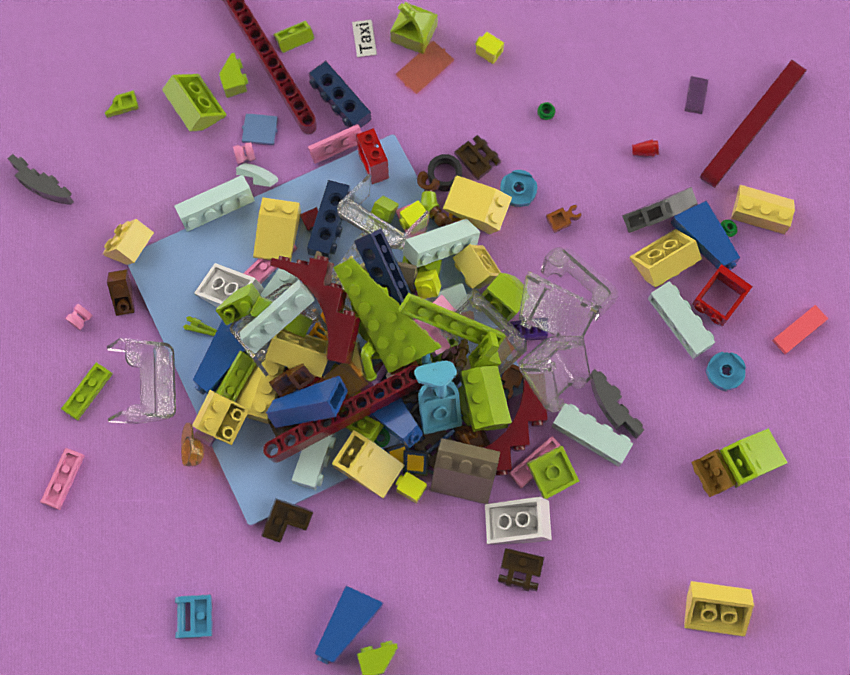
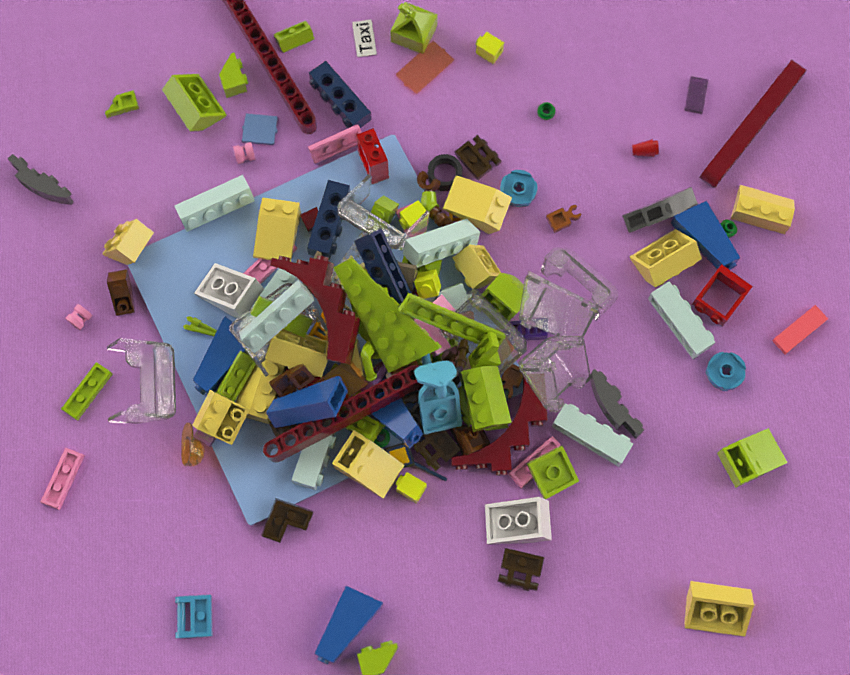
(238, 304): lime slope -> none
(260, 175): light aqua slope -> none
(417, 461): piece -> none
(464, 471): dark tan slope -> none
(713, 473): pearl gold bracket -> none

